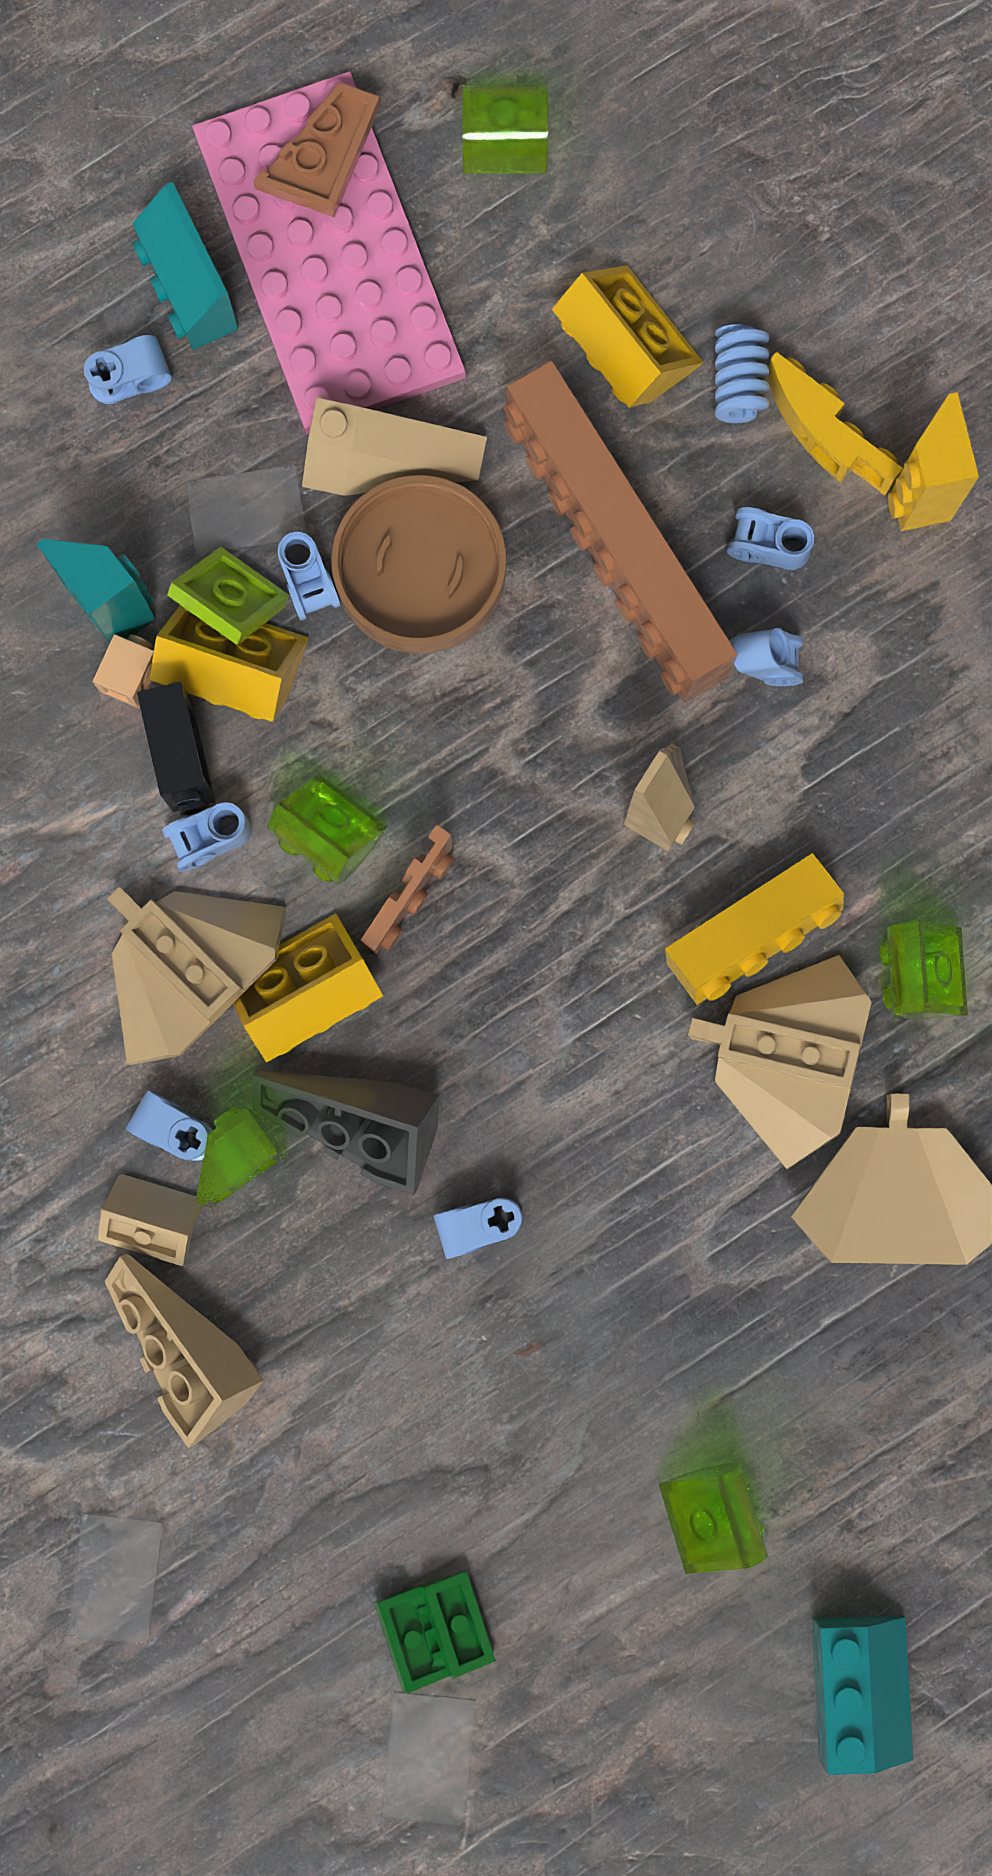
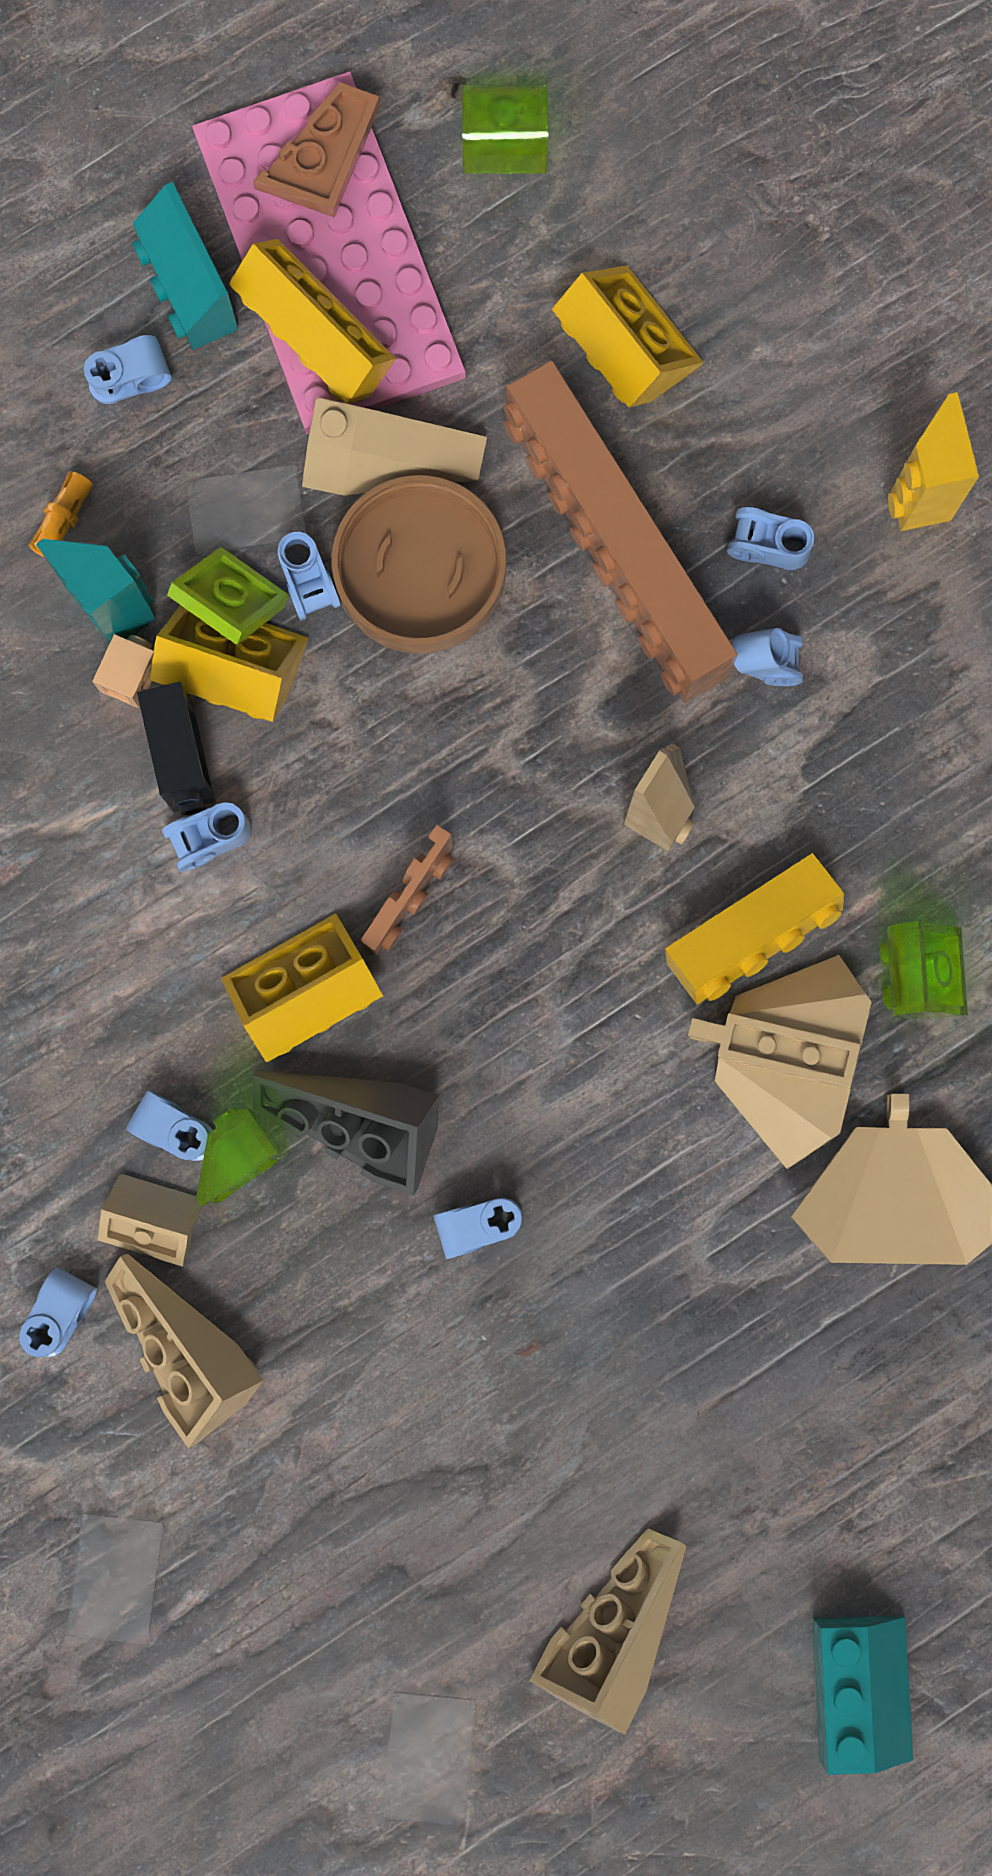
(61, 1307): none -> light blue piece
(63, 511): none -> light orange pin
(186, 966): tan panel -> none
(311, 321): none -> yellow brick
(326, 829): clear neon green brick -> none
(434, 1631): green slope -> none
(612, 1645): none -> tan wedge
(714, 1519): clear neon green brick -> none
(740, 372): light blue piece -> none
(813, 417): yellow slope -> none

